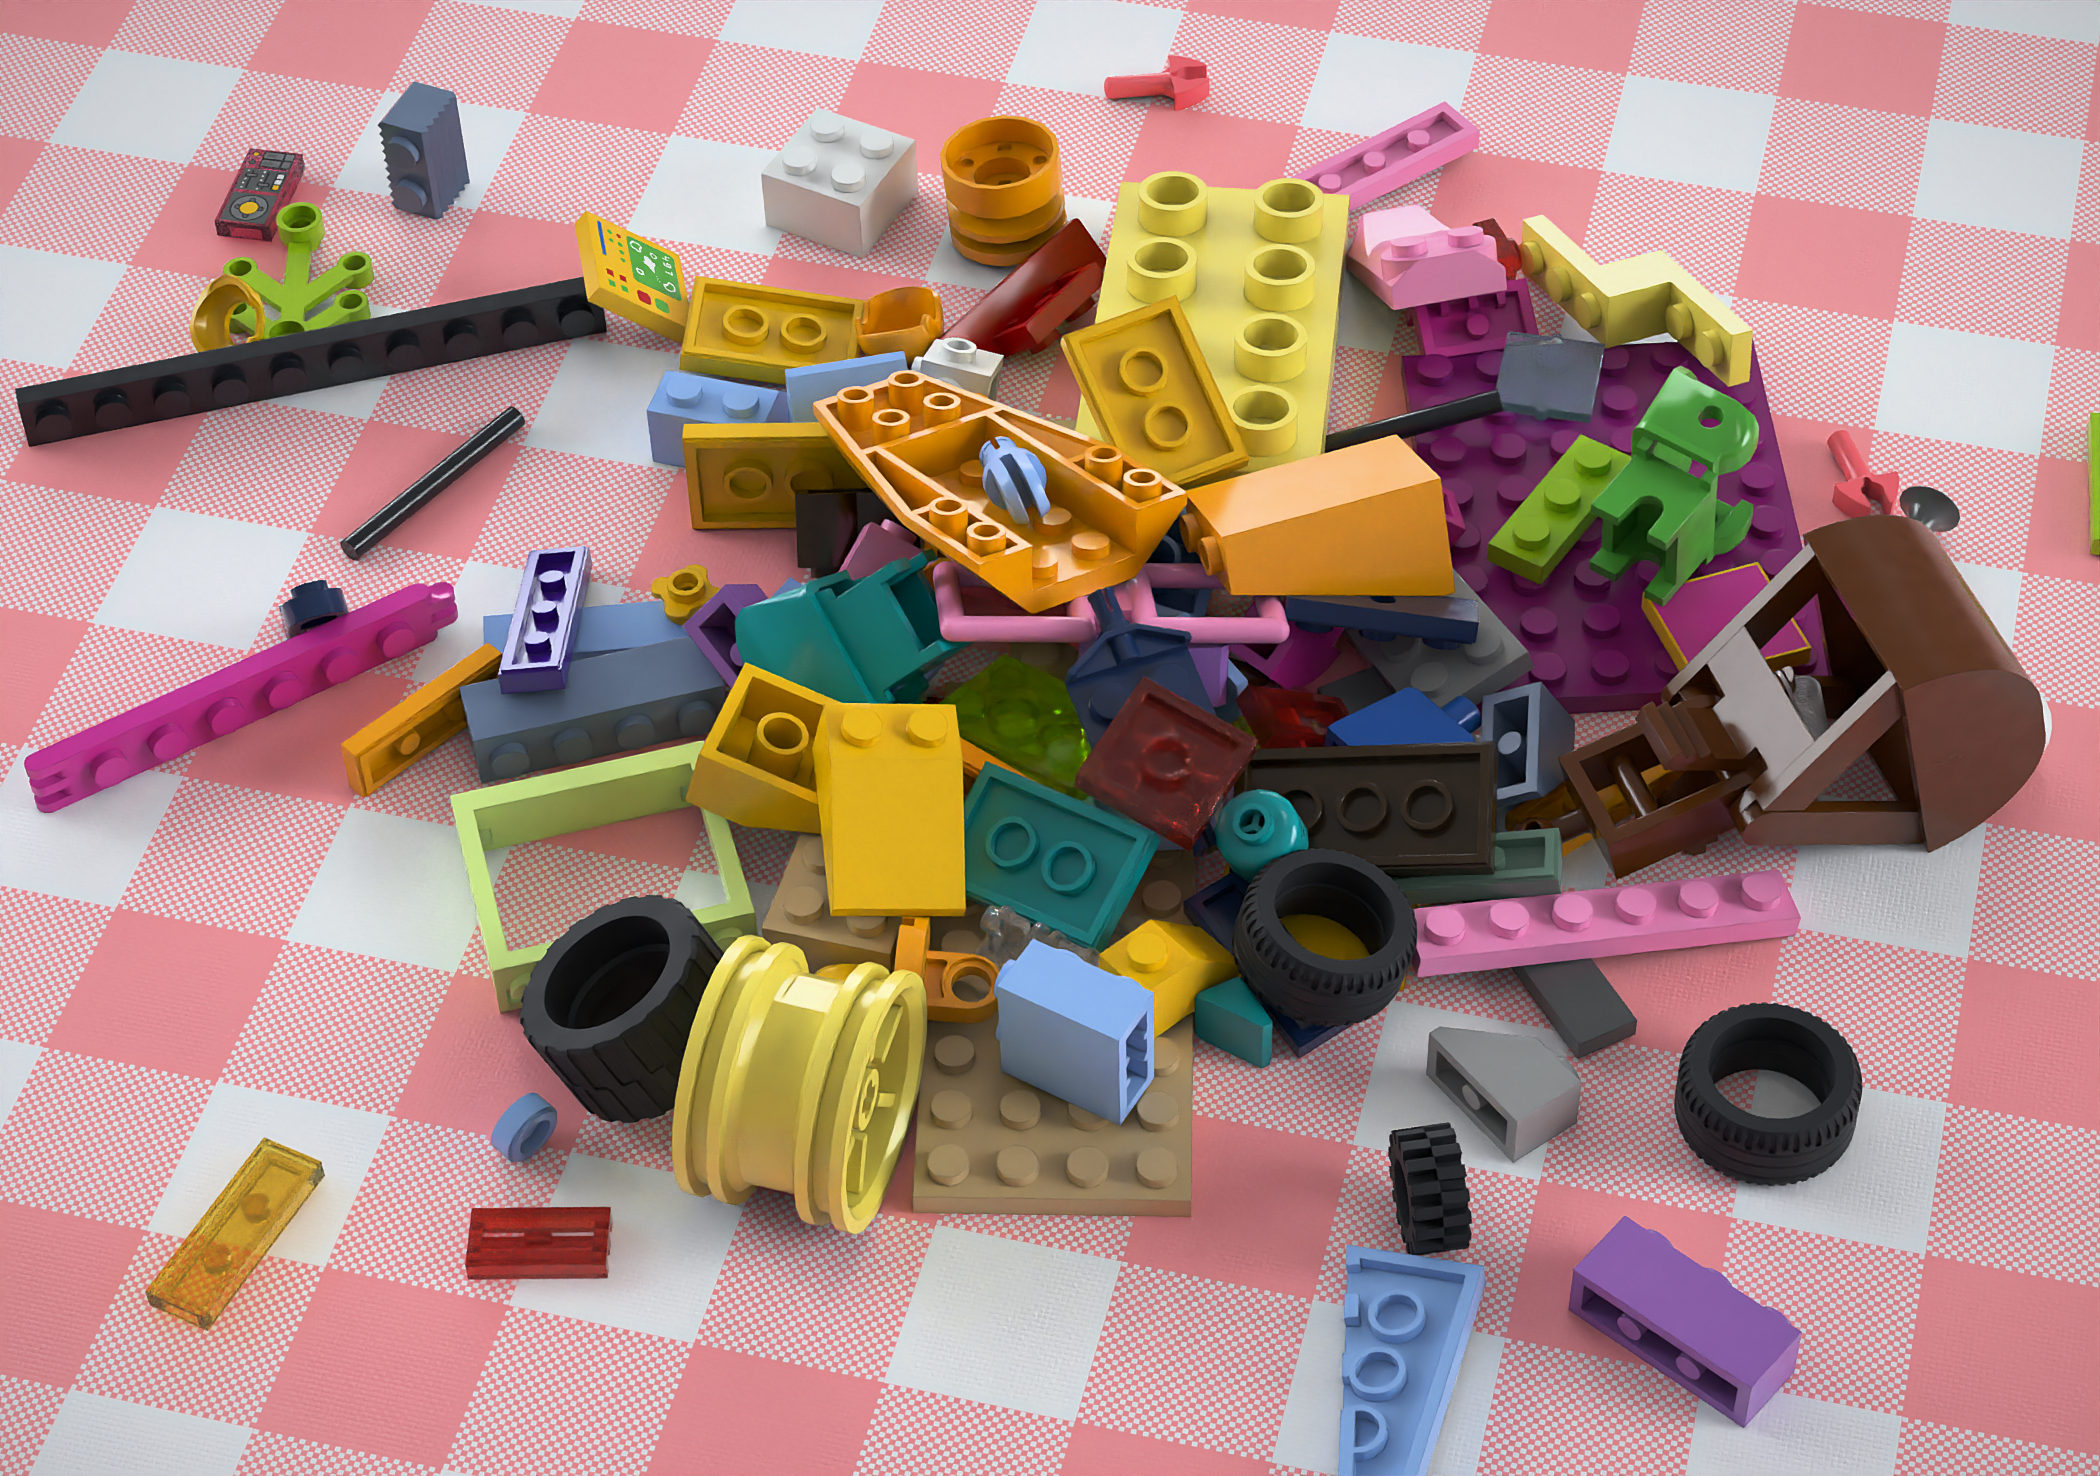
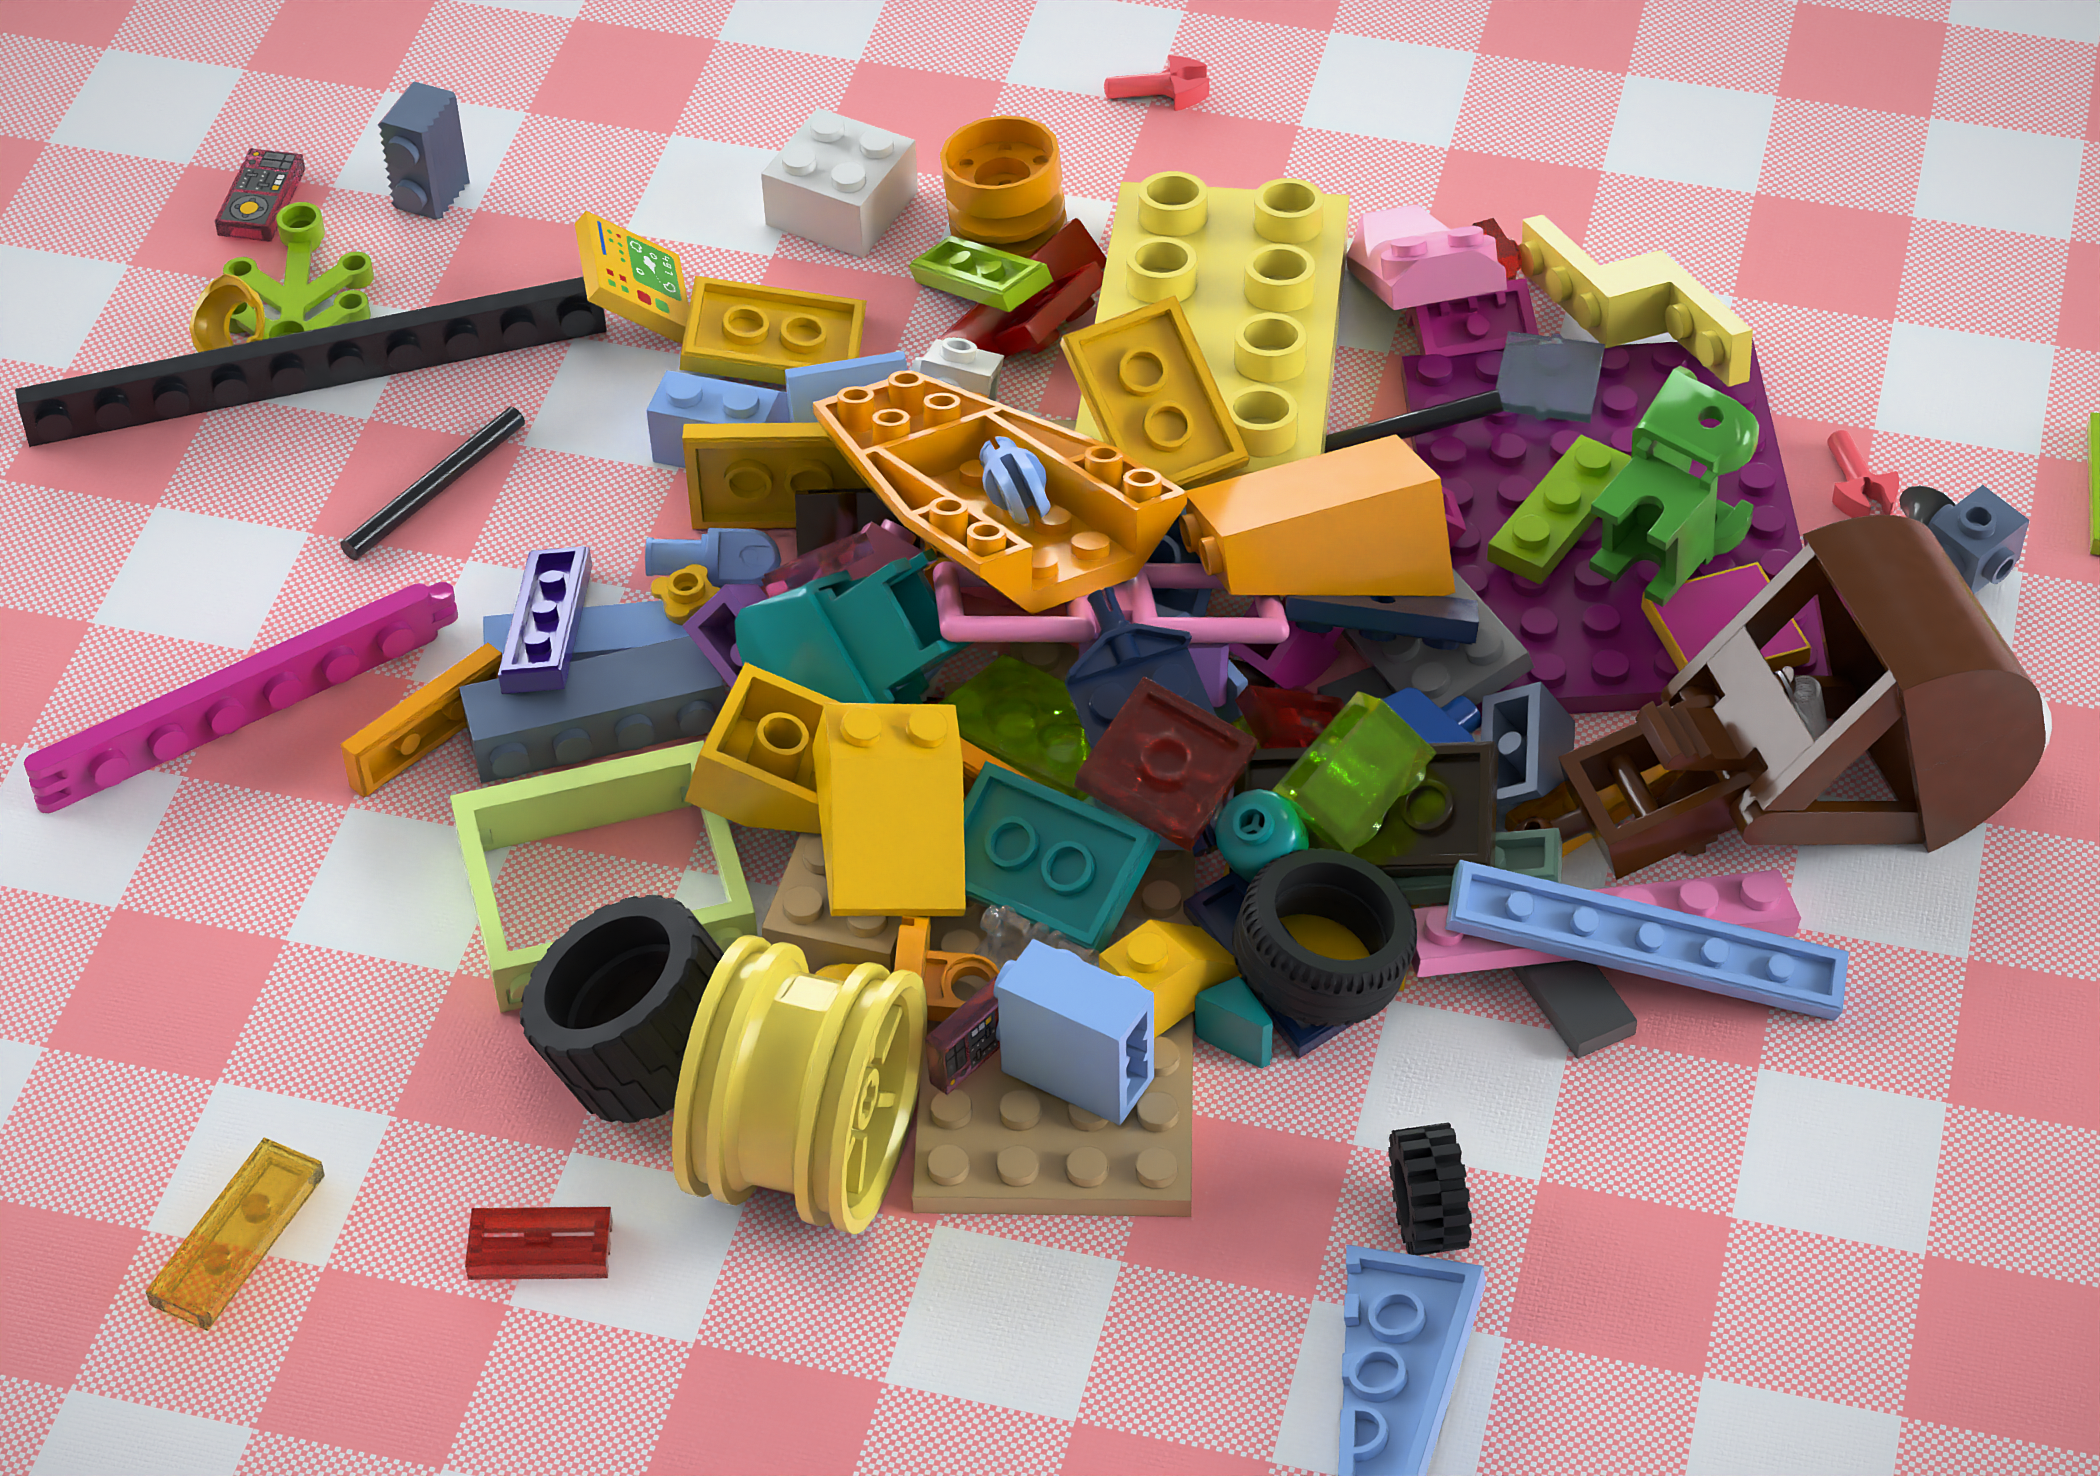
(311, 607): dark blue plate -> none
(524, 1127): light blue tile -> none
(727, 553): none -> light blue arm
(817, 563): none -> clear pink tile
(901, 321): light orange hair -> none
(963, 1040): none -> clear pink tile
(980, 273): none -> lime tile
(1355, 772): none -> clear neon green brick
(1395, 156): bright pink plate -> none
(1505, 1086): light grey slope -> none
(1647, 940): none -> light blue tile
(1685, 1320): medium lavender brick -> none
(1777, 1041): black tyre -> none
(1981, 536): none -> sand blue brick

